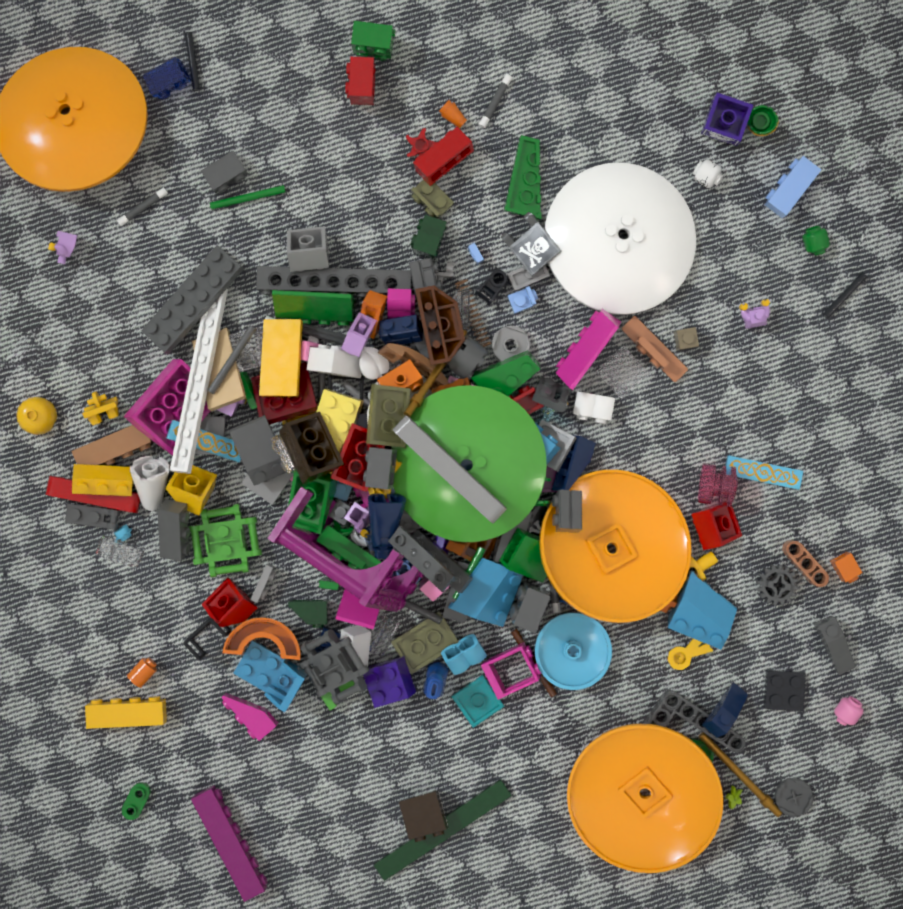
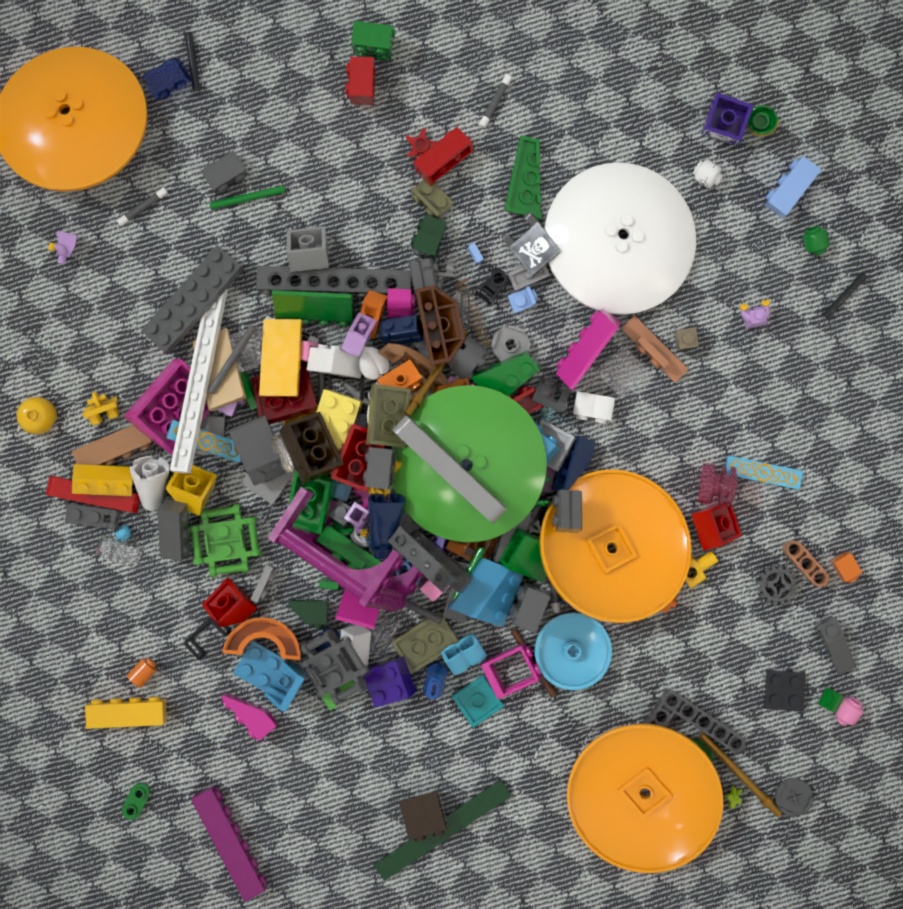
(323, 334): dark grey axle -> none
(452, 114): orange cone -> none
(680, 657): yellow piece -> none
(702, 613): dark azure wedge -> none
(726, 711): dark blue slope -> none
(831, 700): none -> green plate

